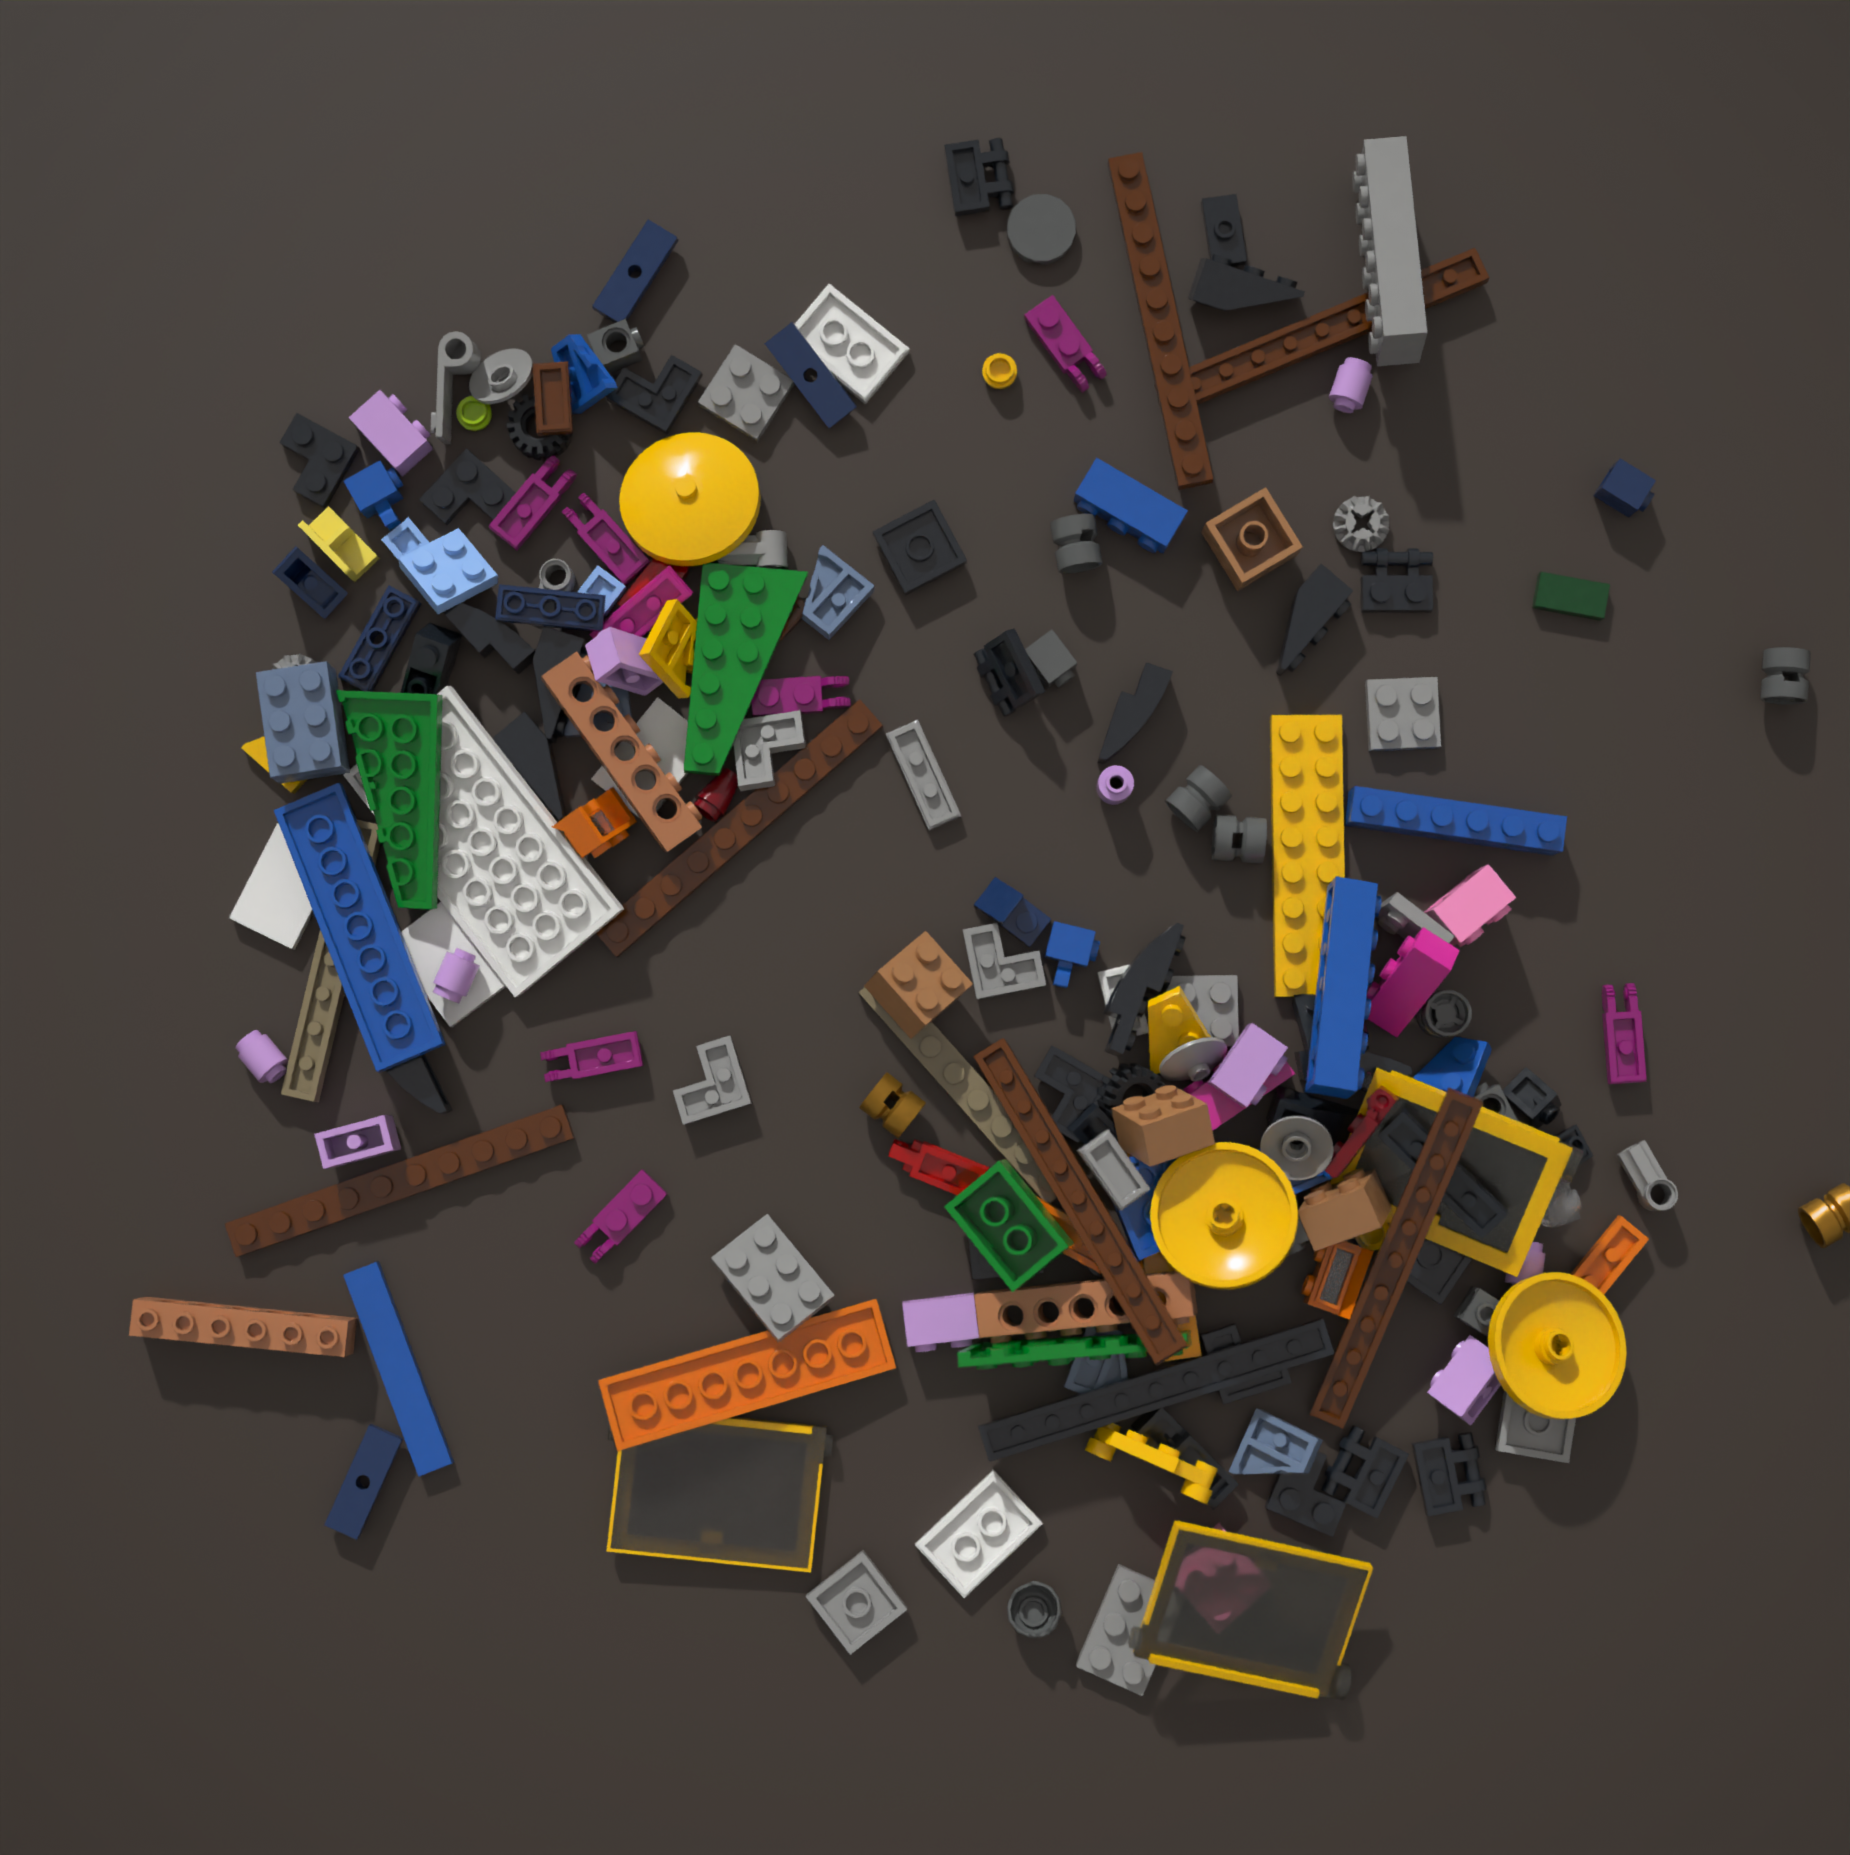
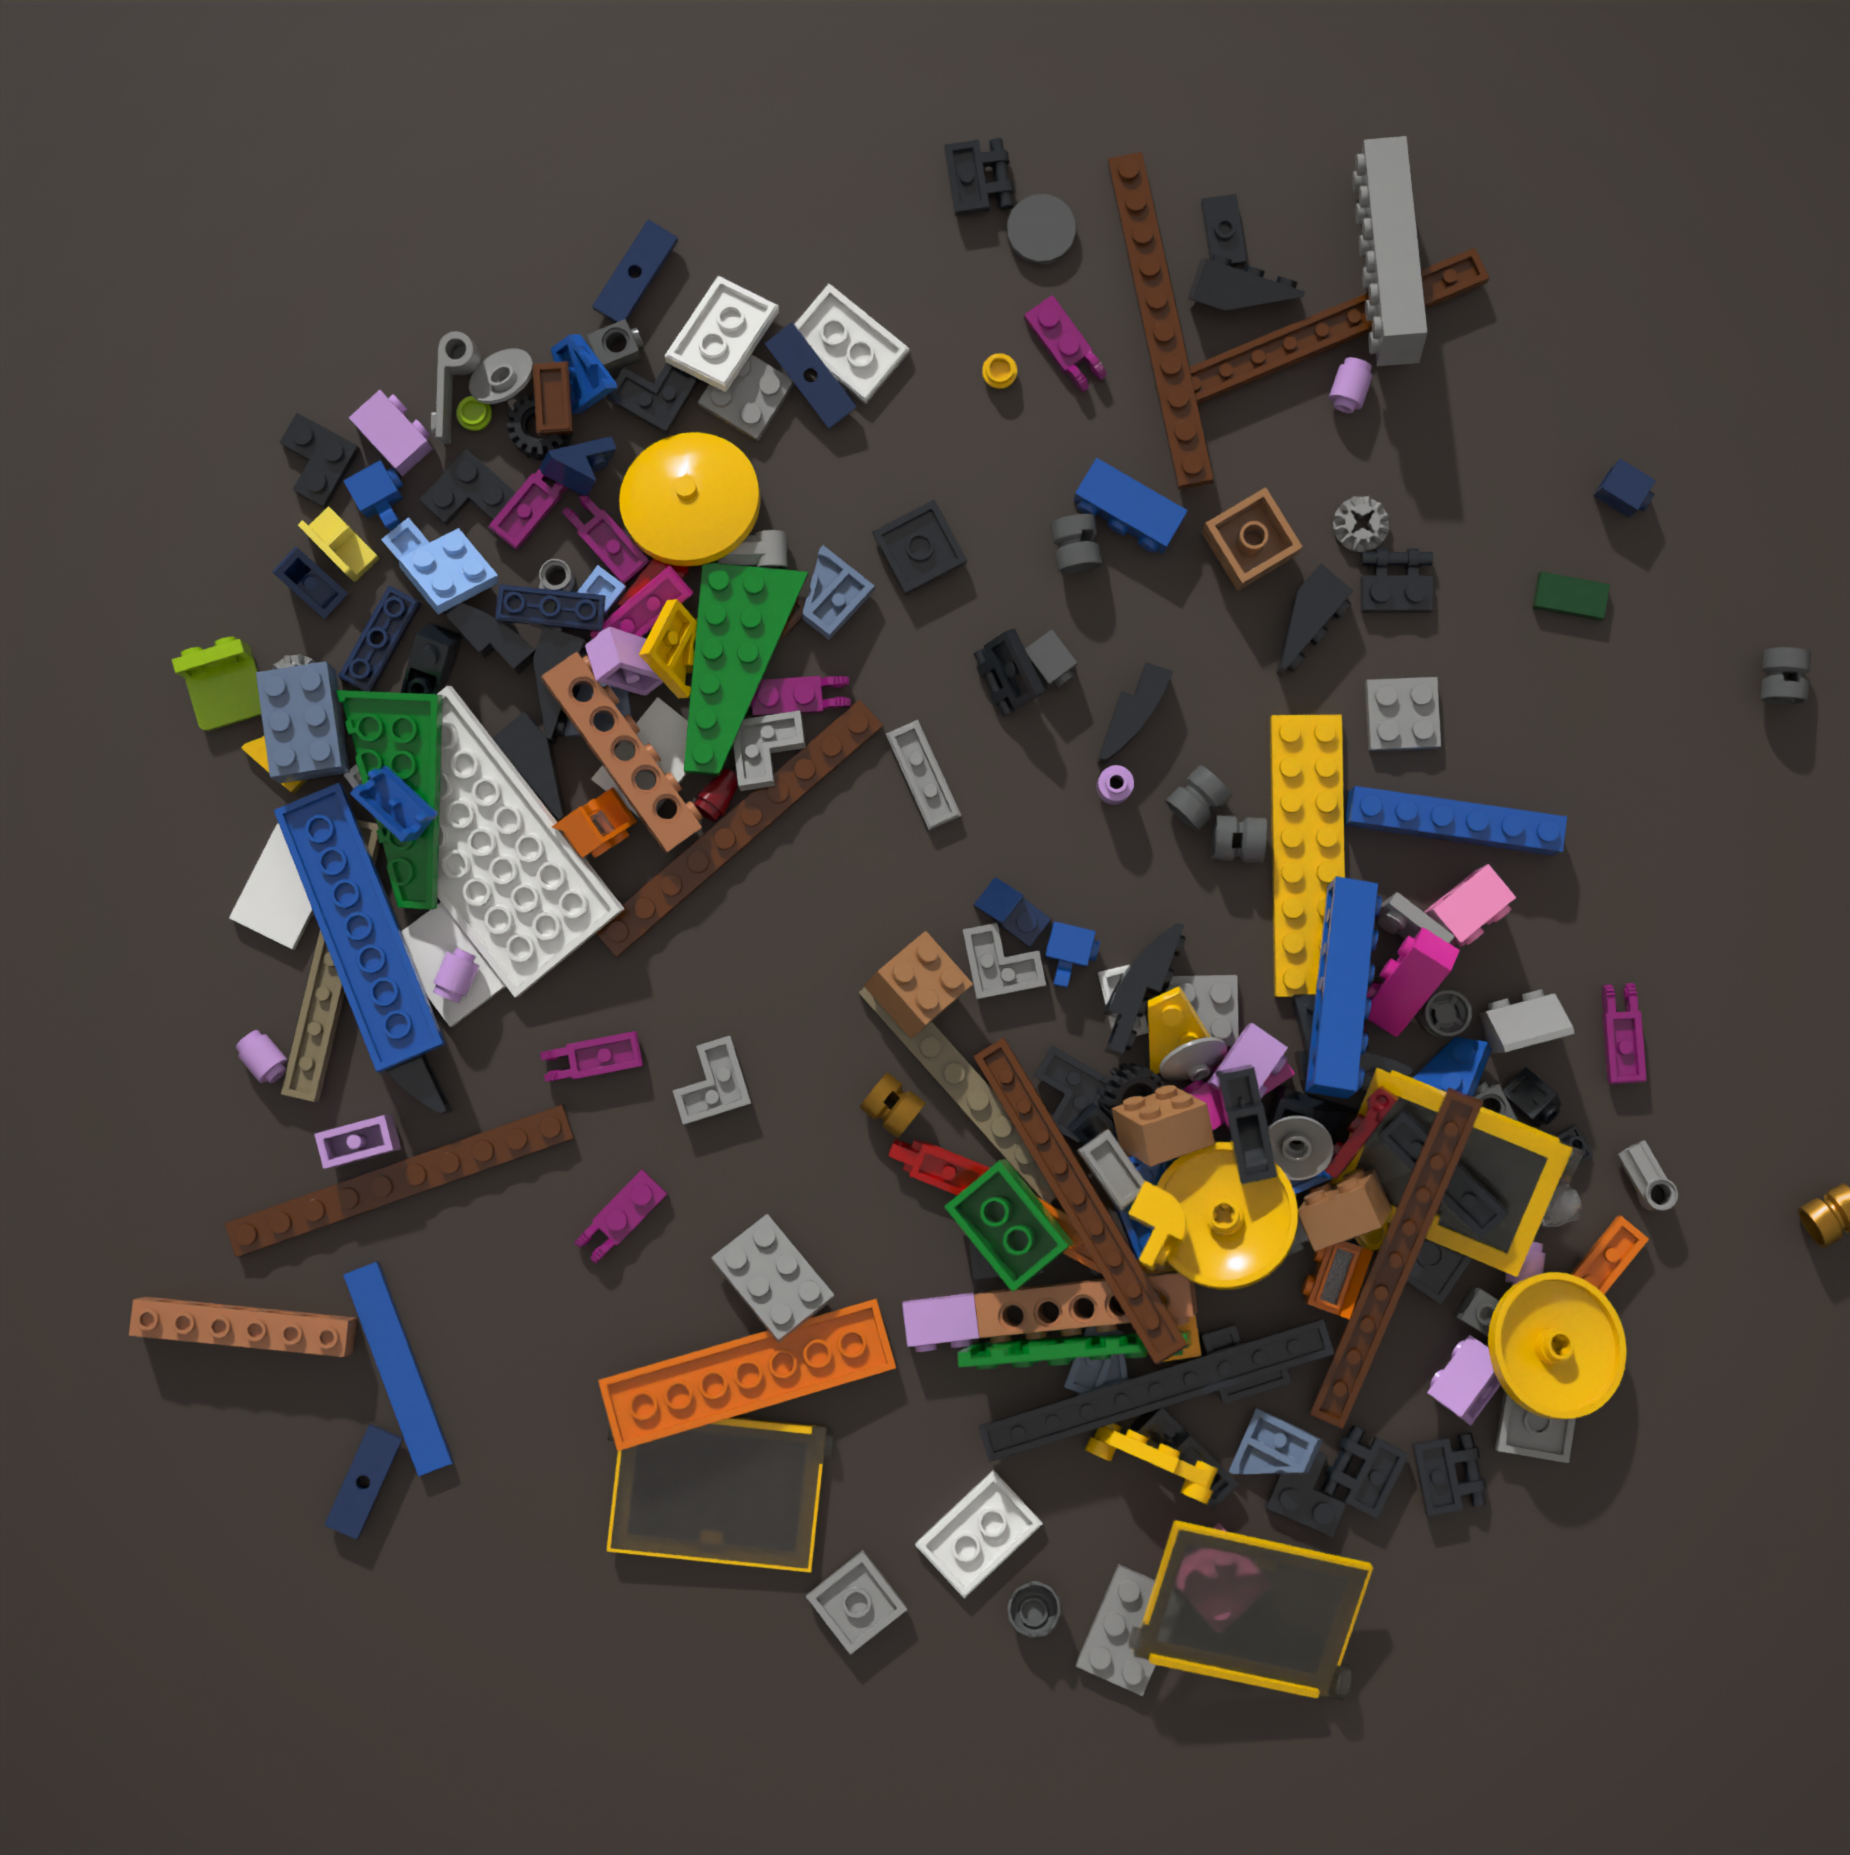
(220, 682): none -> lime bracket
(395, 804): none -> blue hinge
(575, 464): none -> dark blue slope
(721, 333): none -> white tile
(1163, 1215): none -> yellow brick
(1246, 1123): none -> black slope
(1524, 1023): none -> light grey slope

